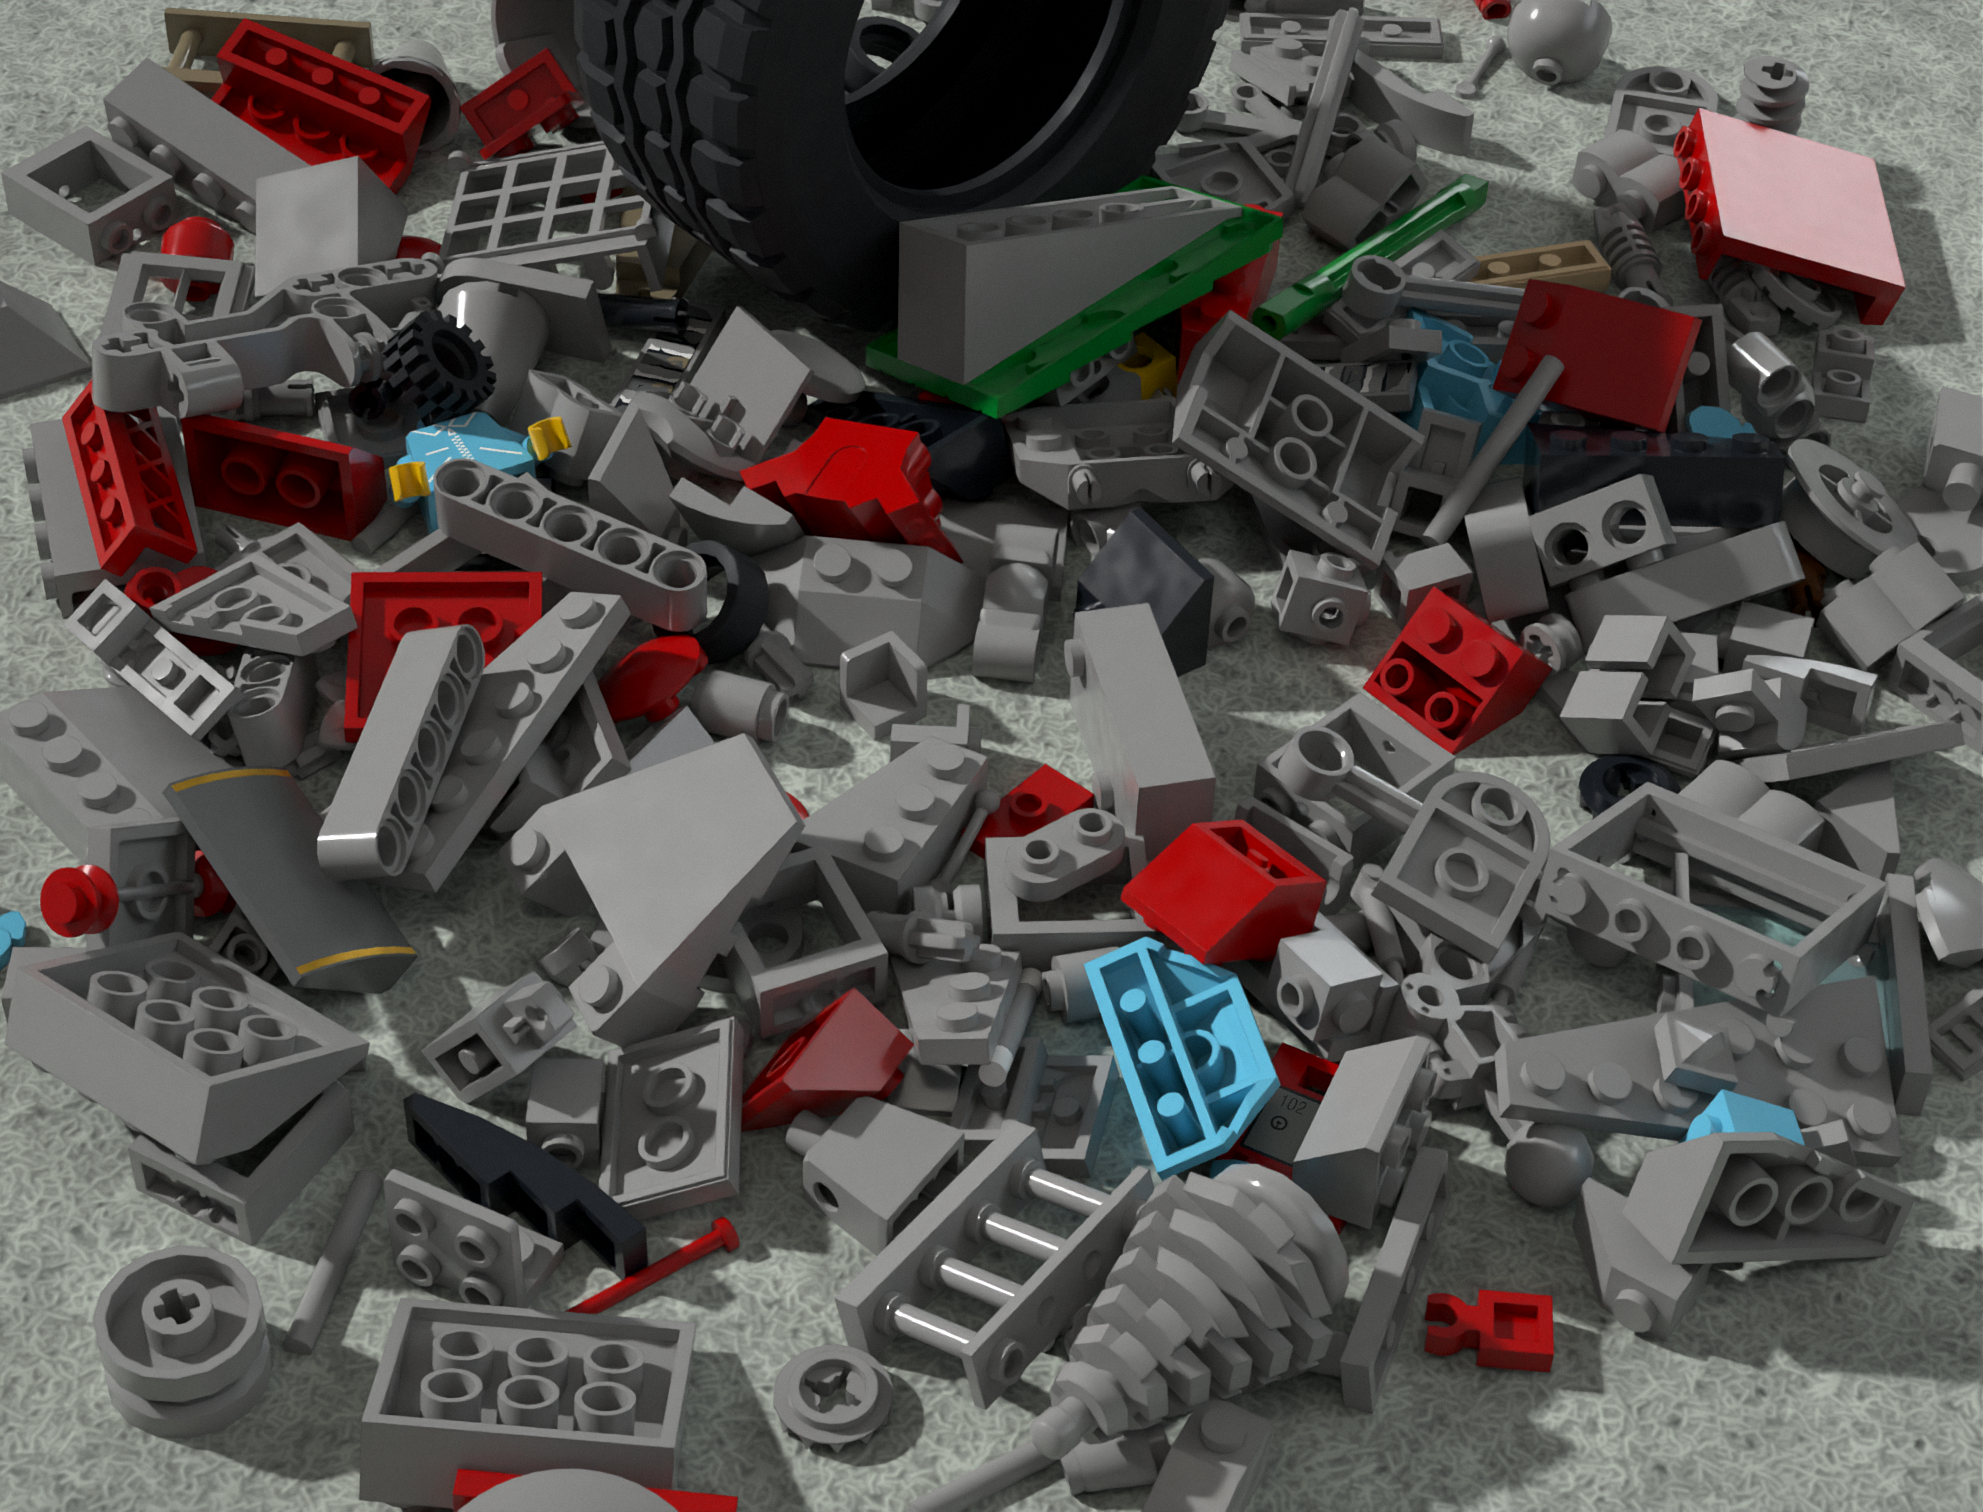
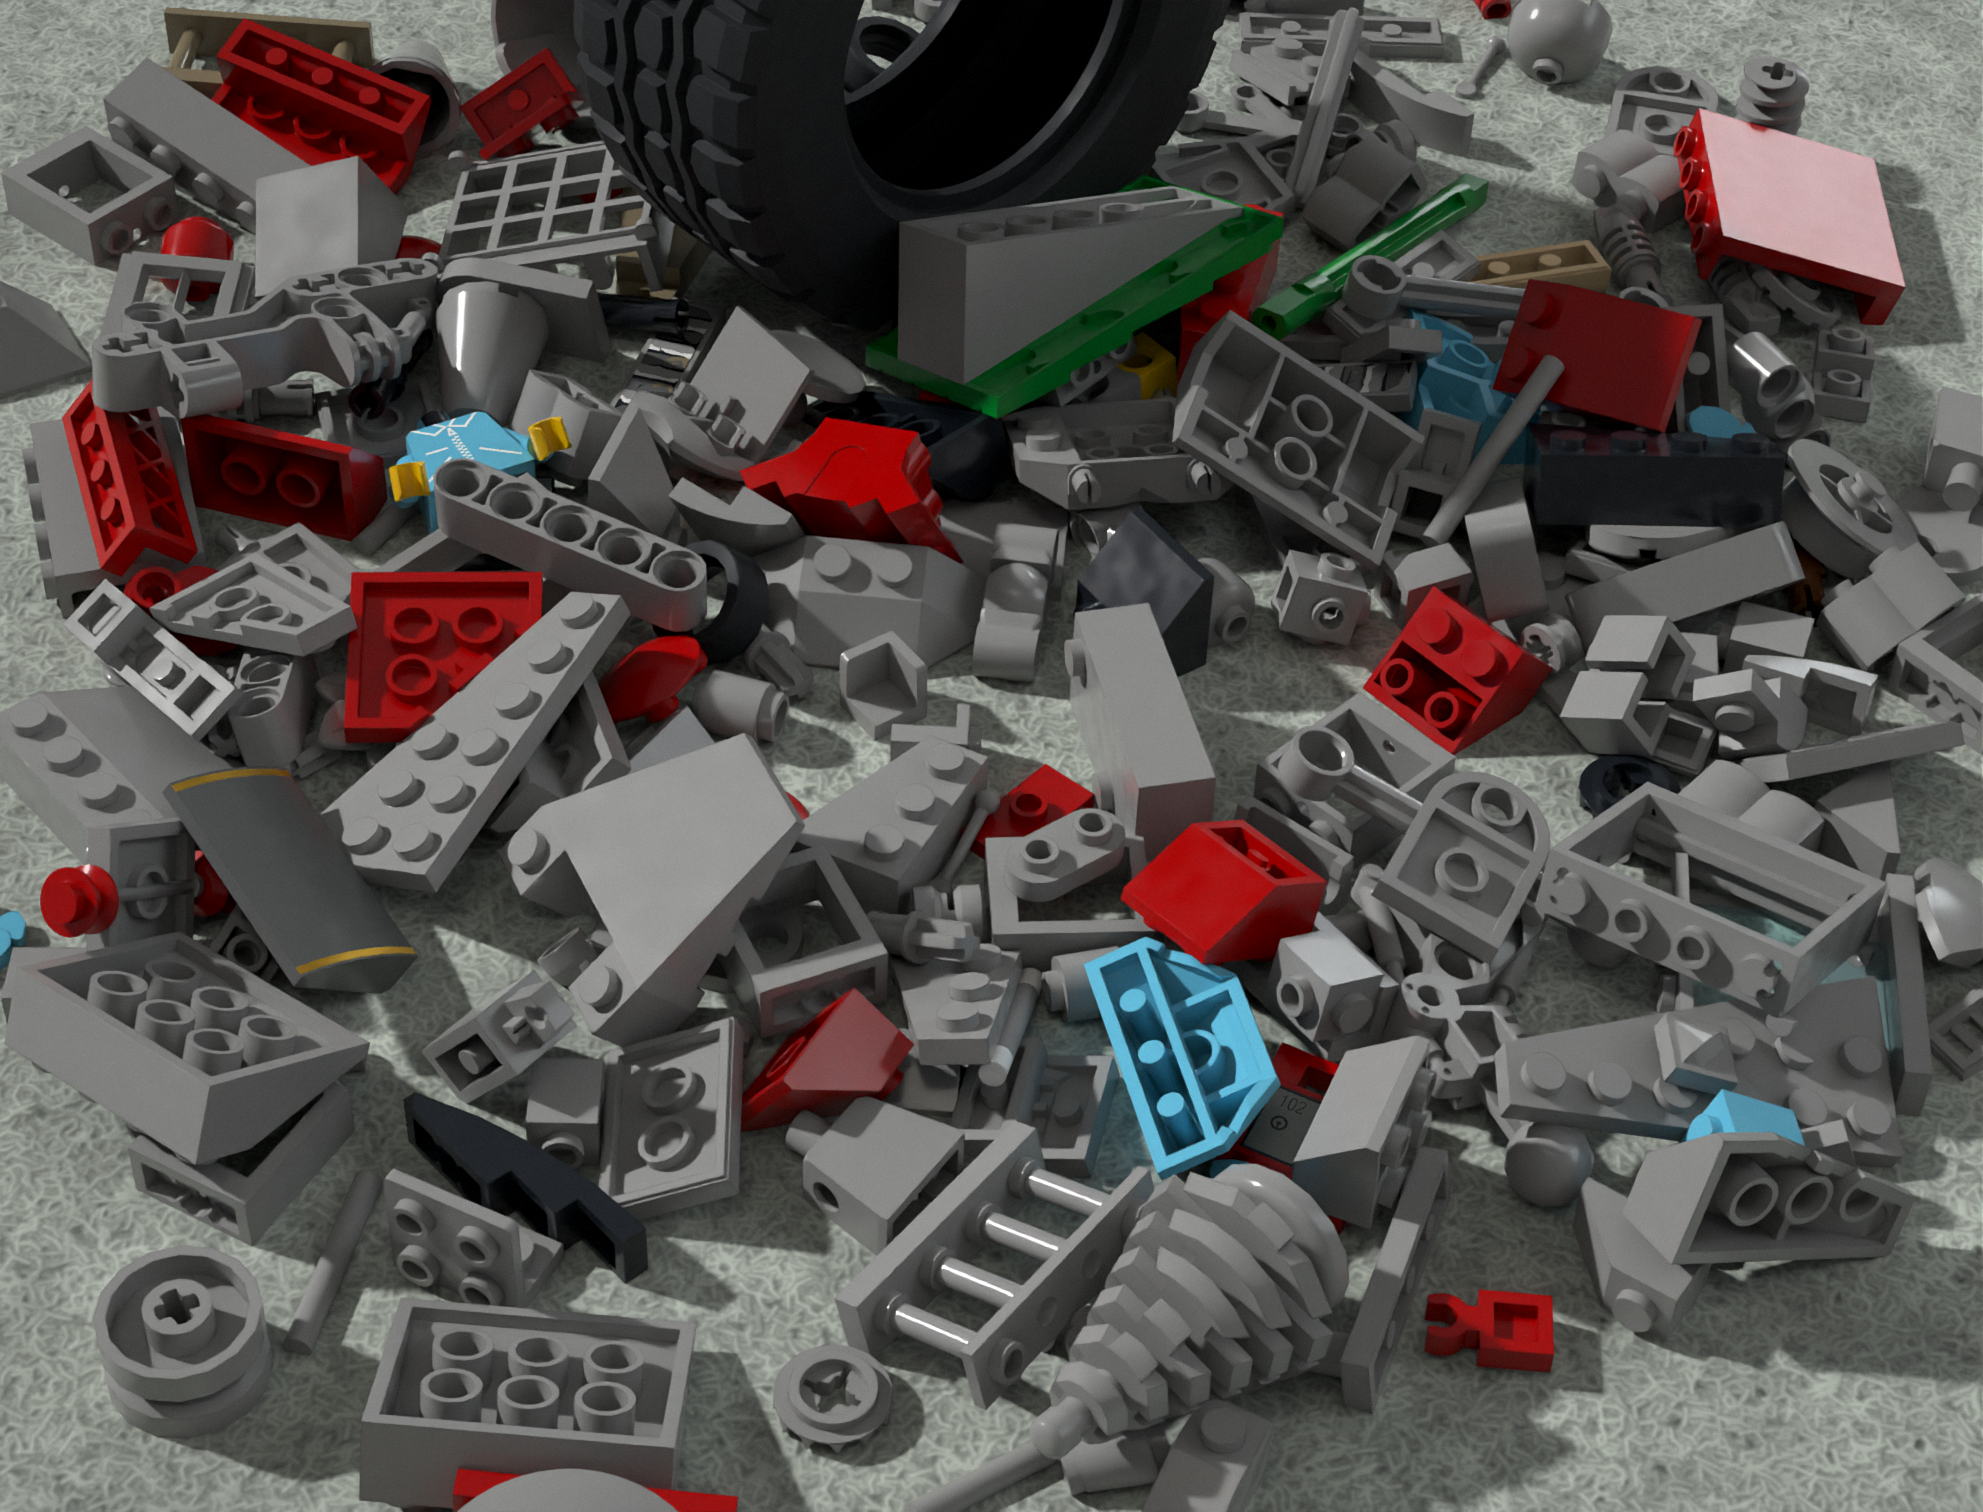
(401, 754): light grey beam -> none
(439, 367): black tyre -> none
(722, 1235): red piece -> none
(1598, 518): light grey brick -> none

